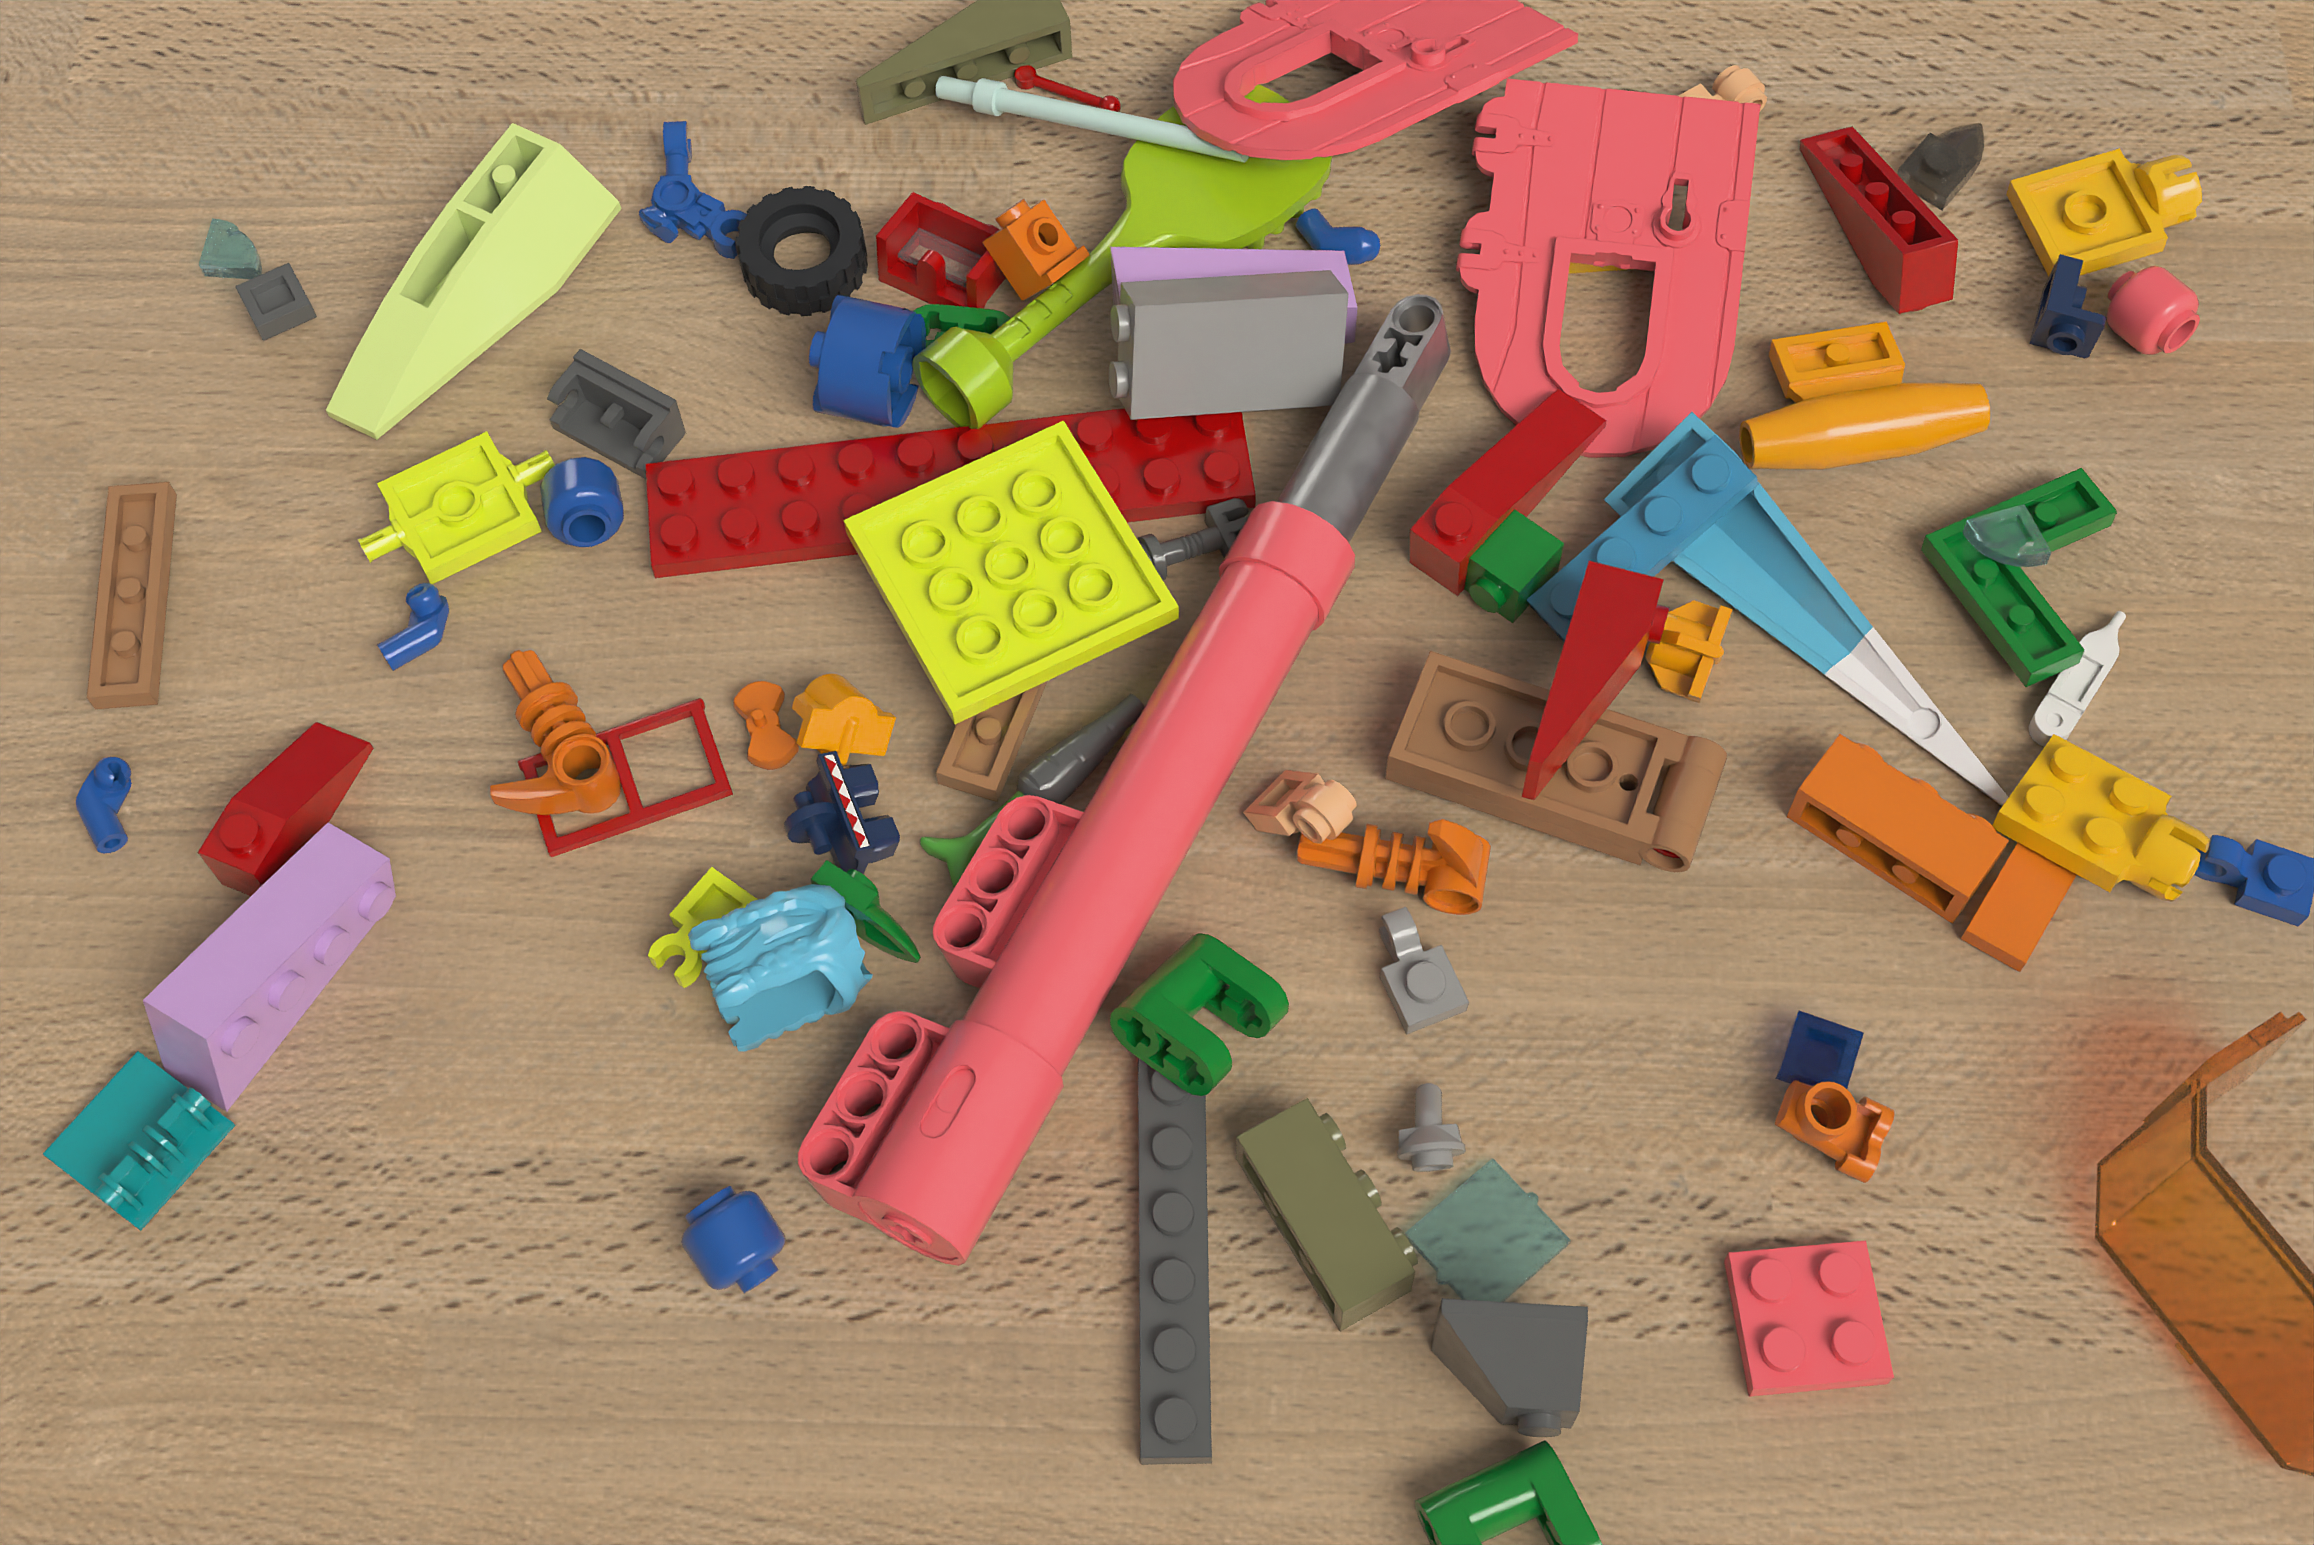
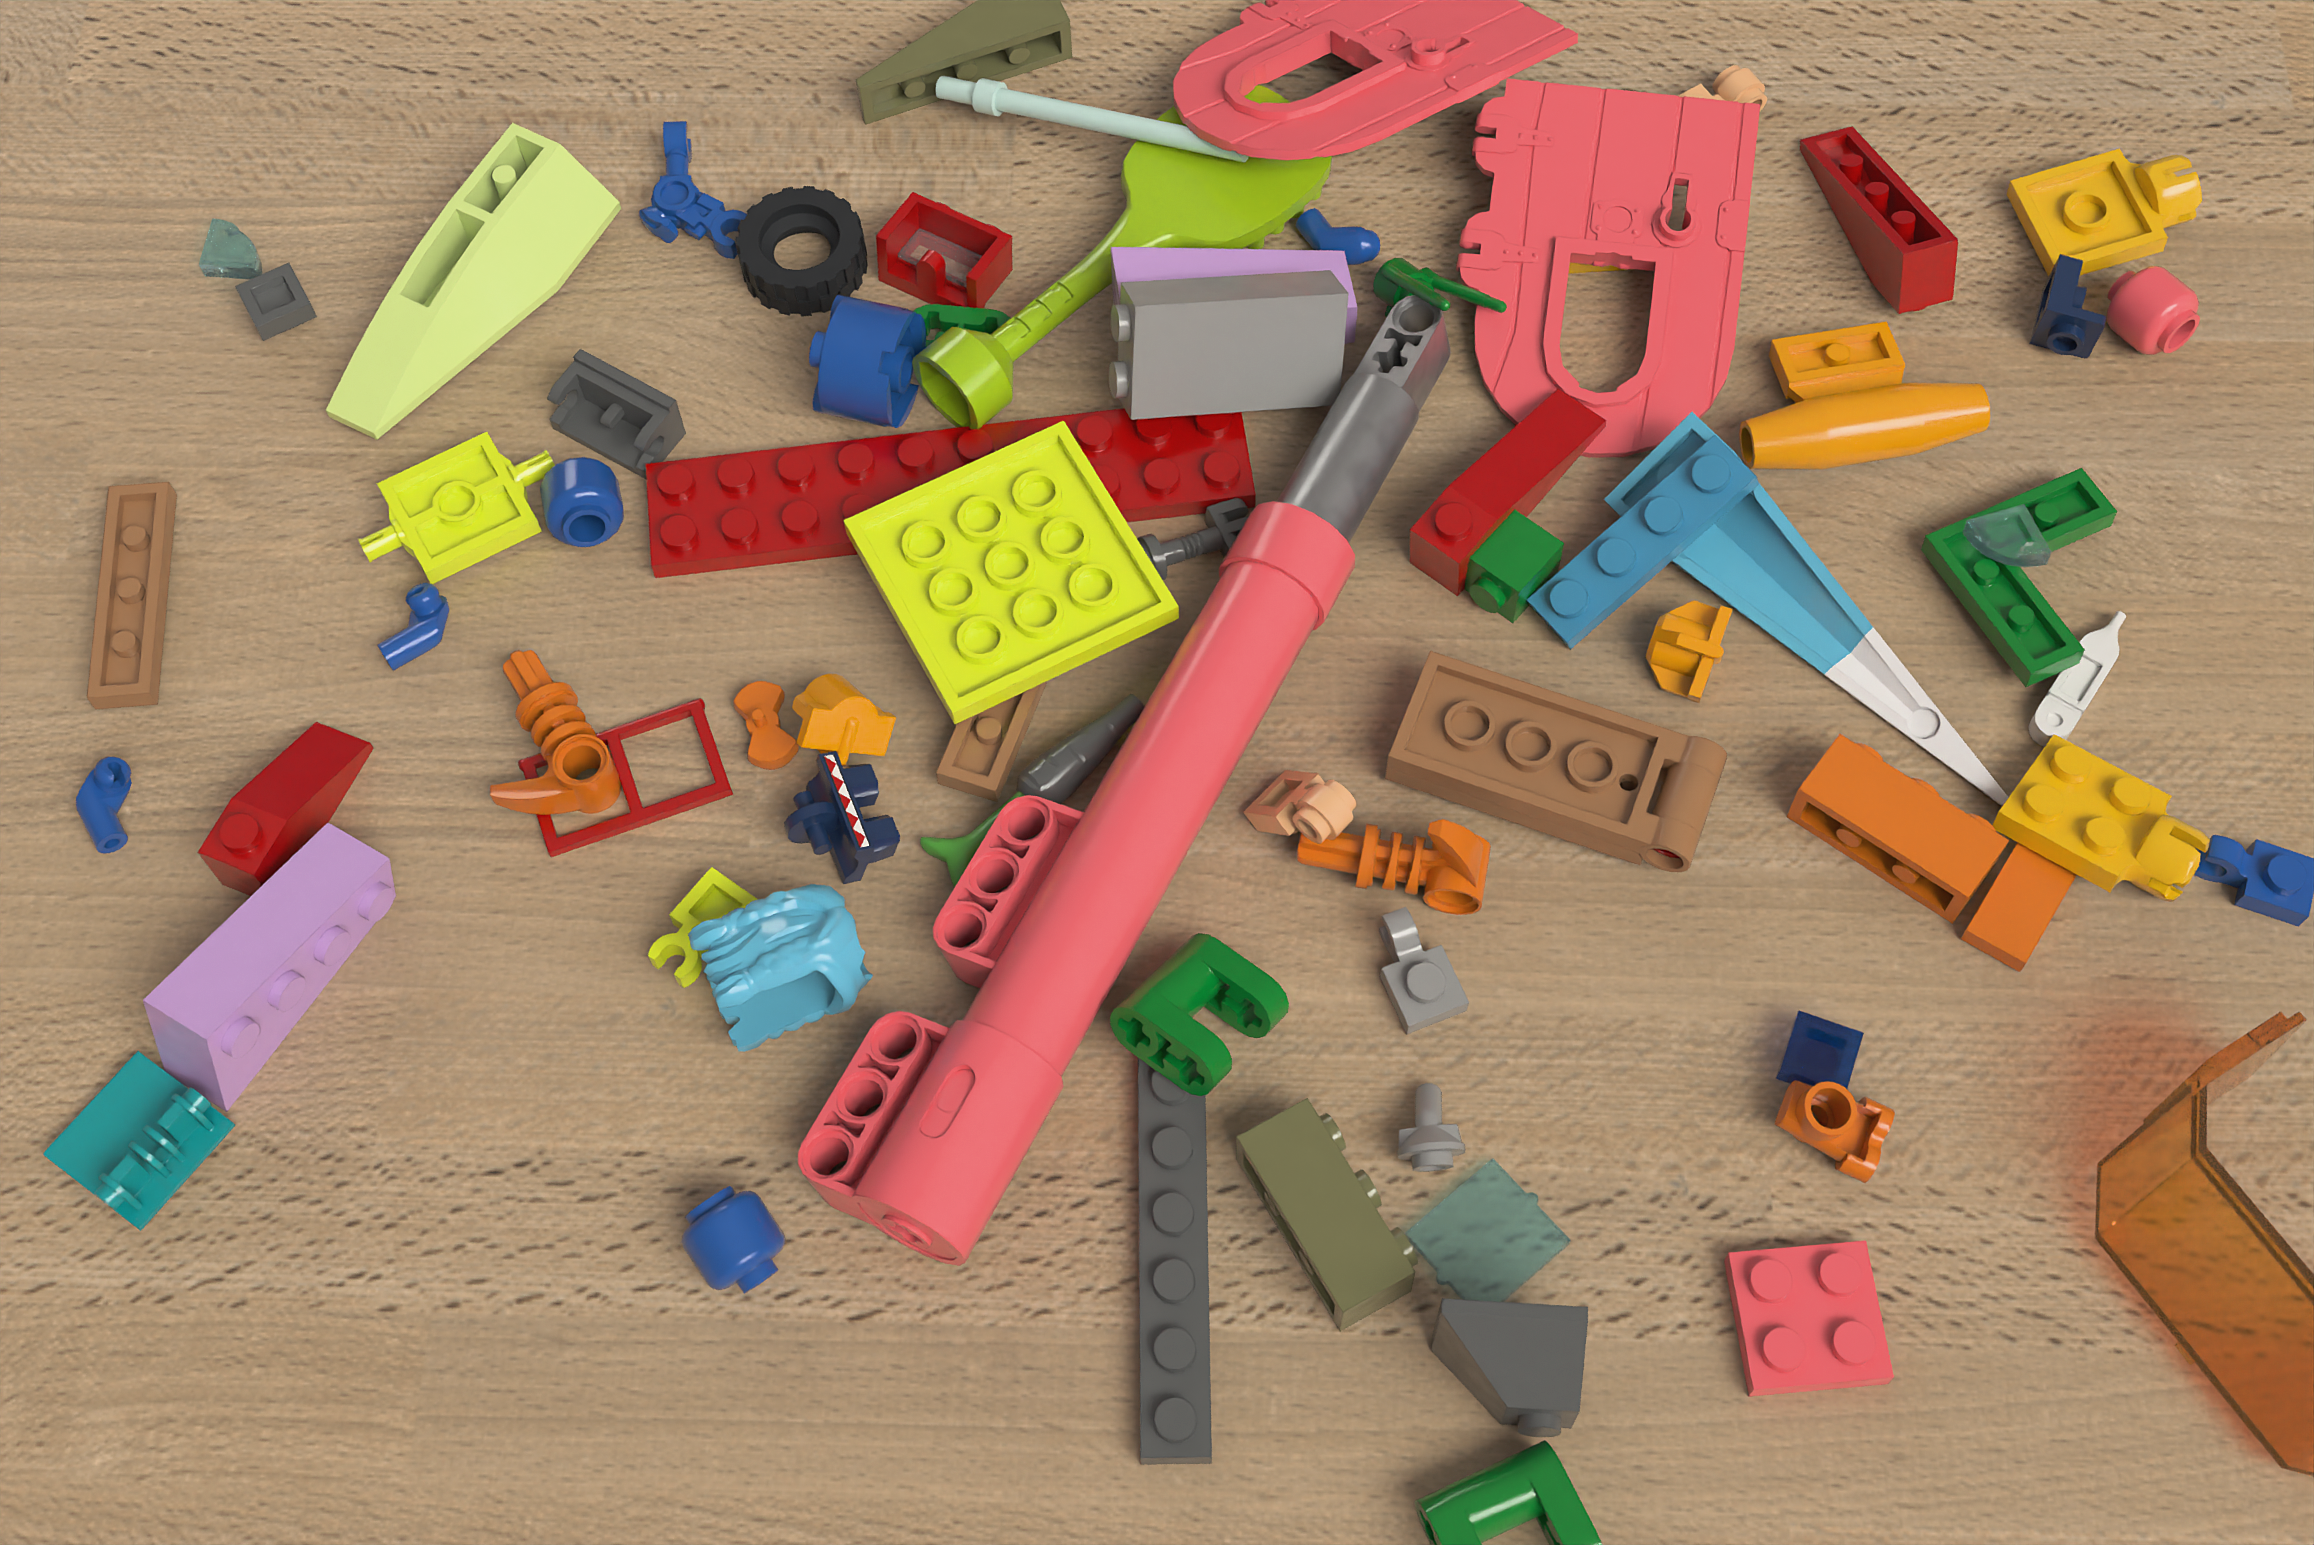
(863, 903): green plate -> none
(1027, 78): red hinge -> none
(1032, 248): orange brick -> none
(1401, 279): none -> green plant
(1600, 654): red slope -> none
(1944, 163): clear smoke plate -> none

